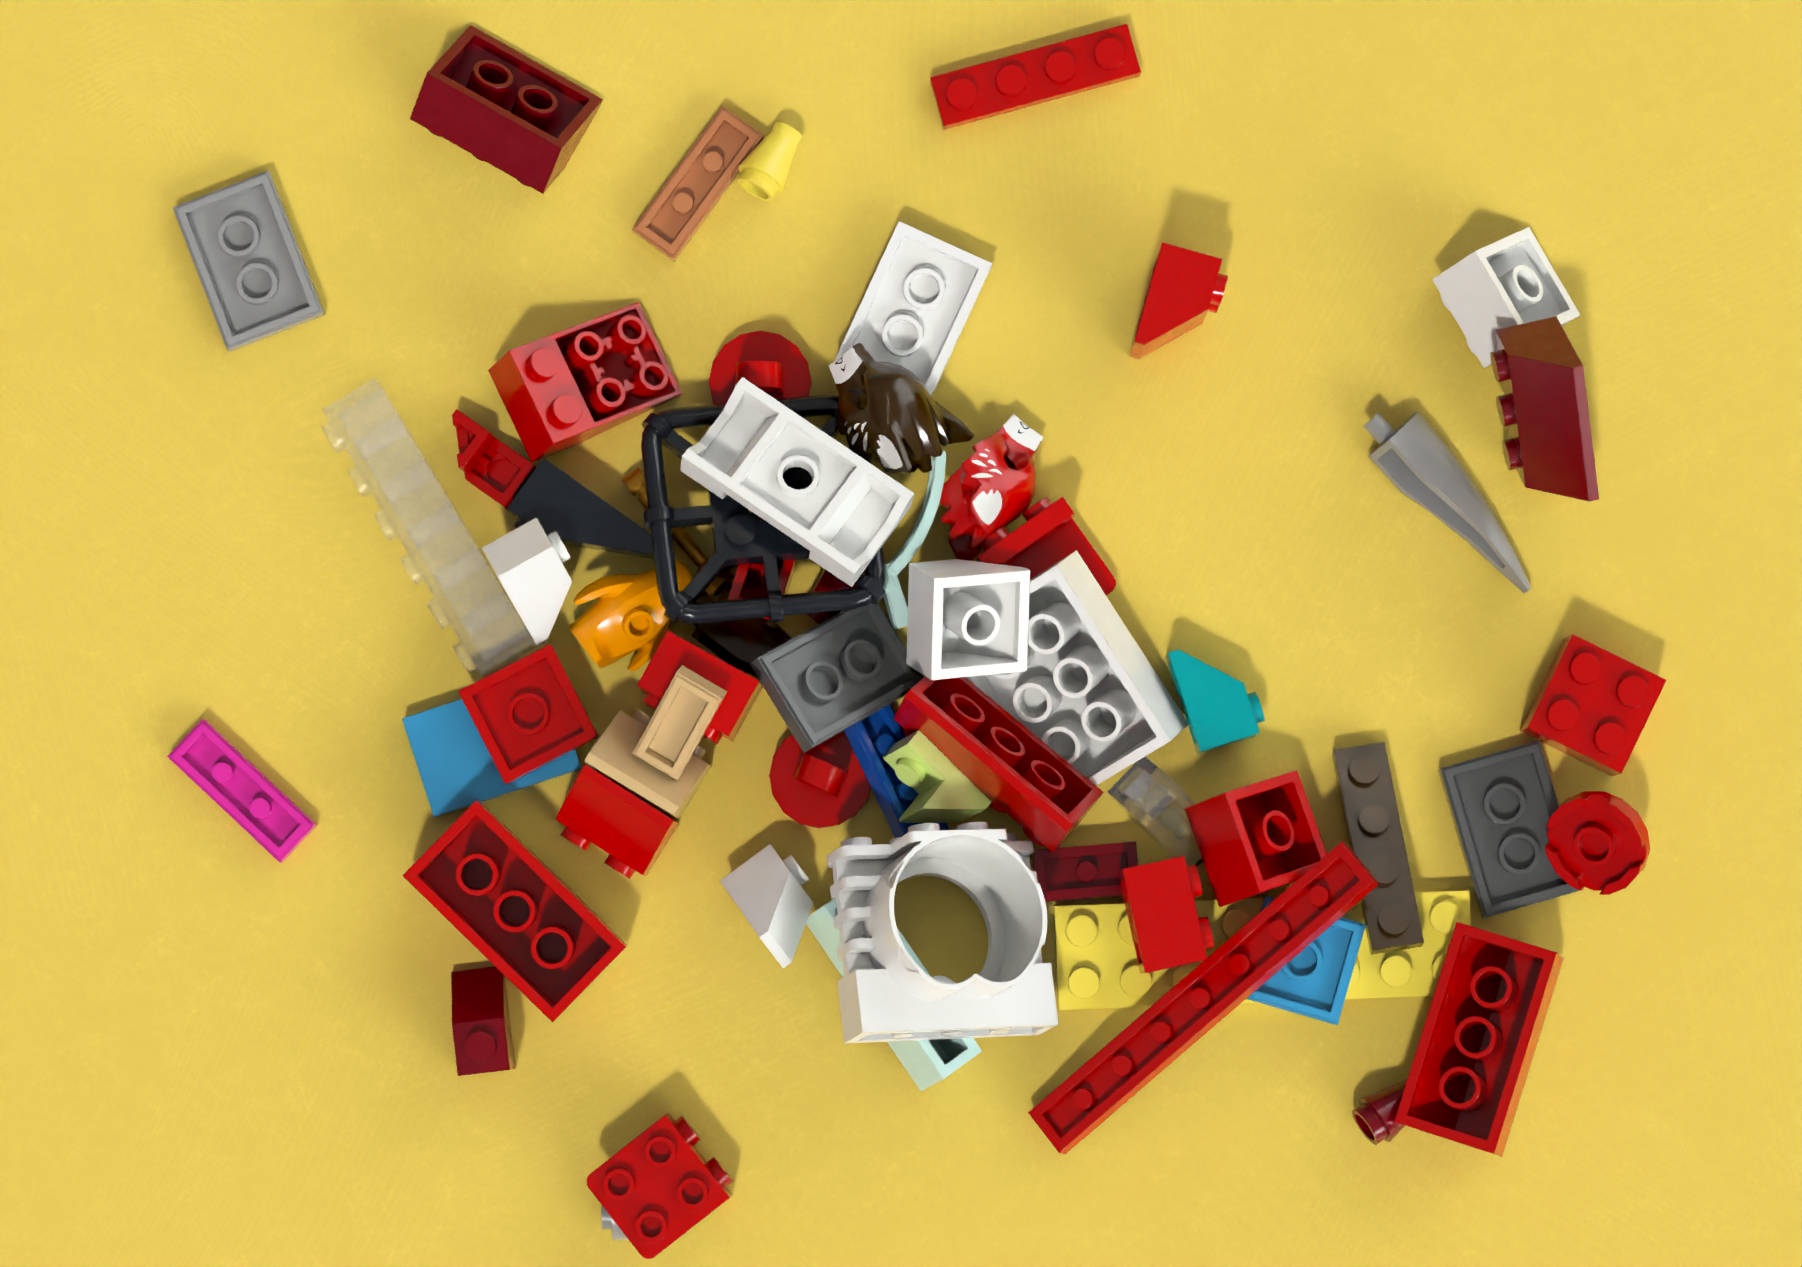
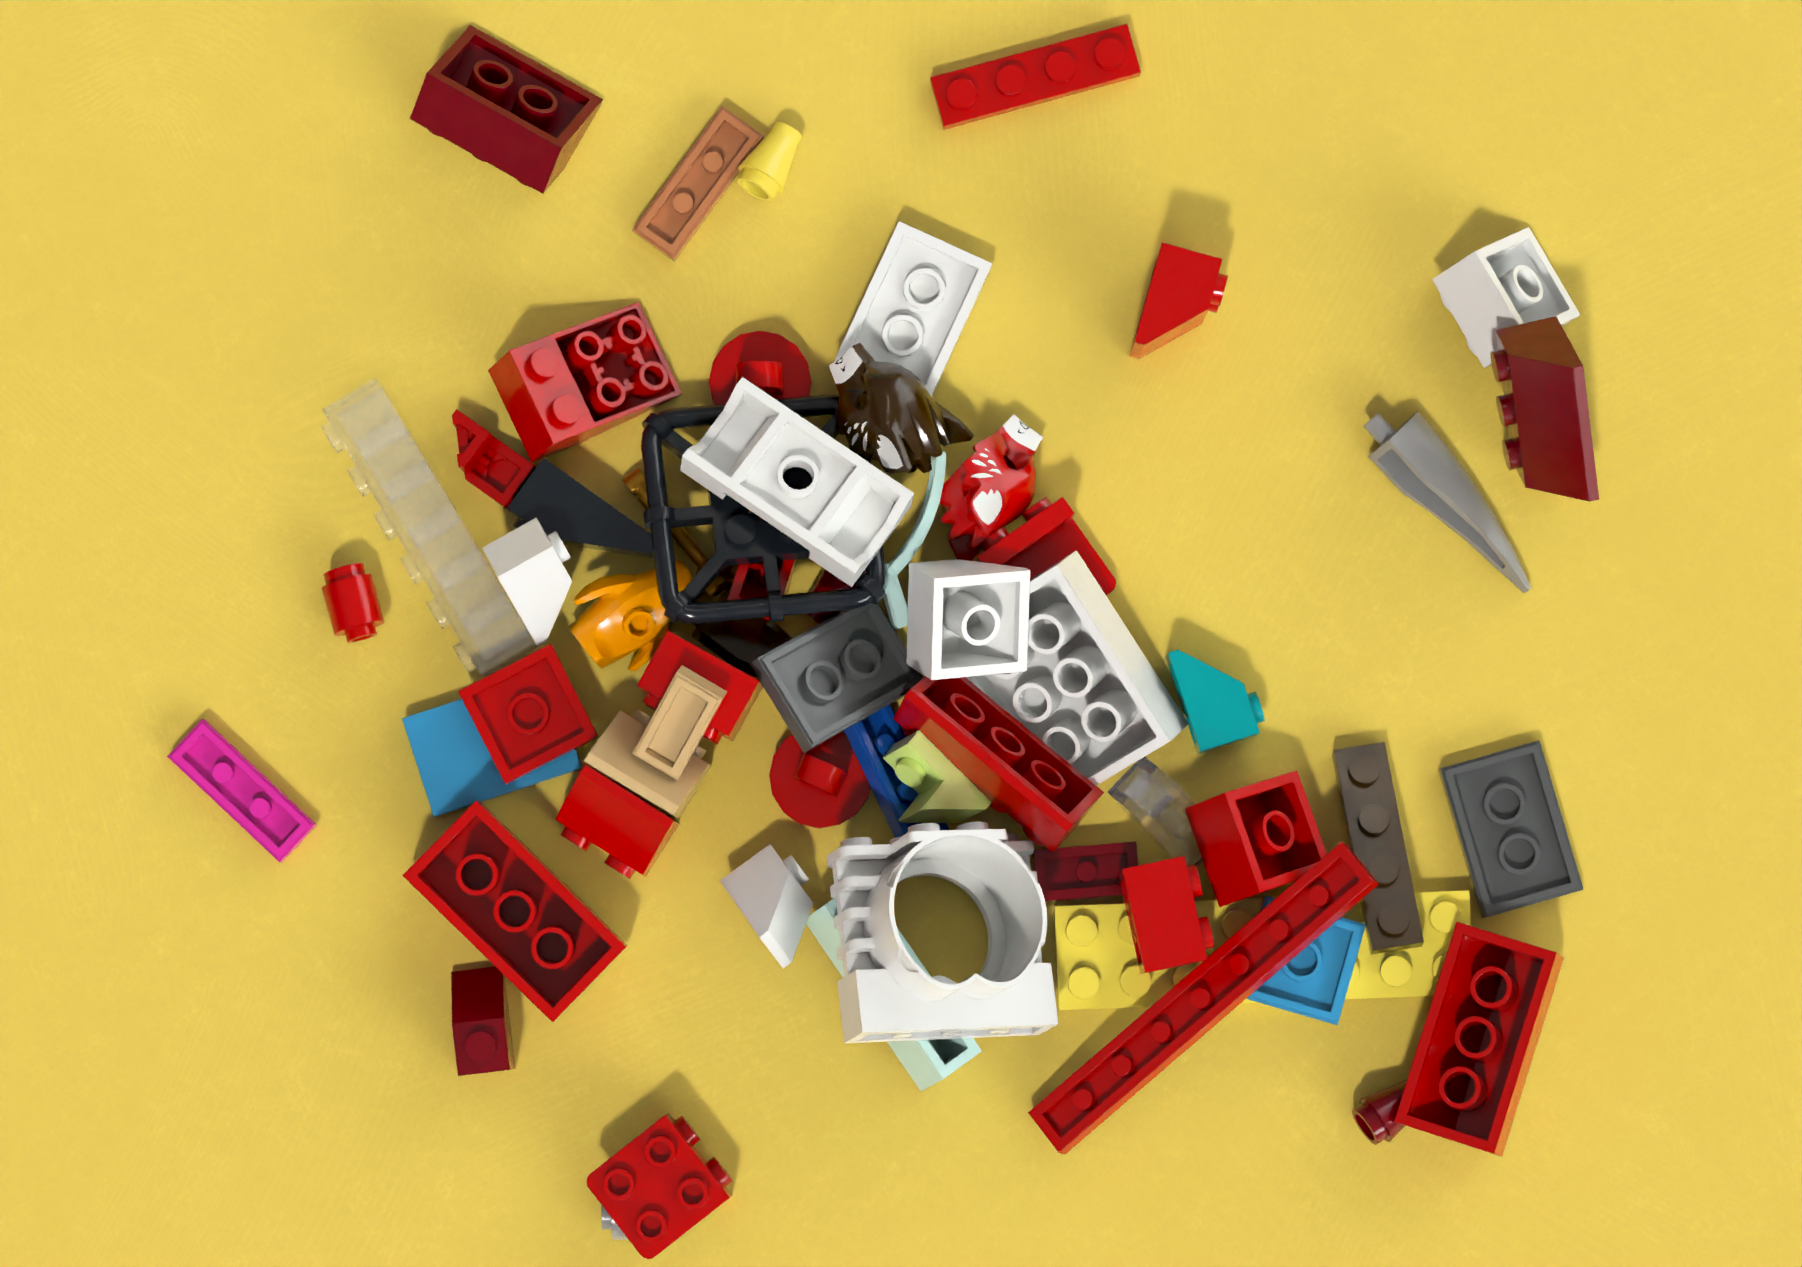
(248, 261): light grey tile -> none
(352, 602): none -> red brick
(1592, 705): red brick -> none
(1597, 842): red tile -> none

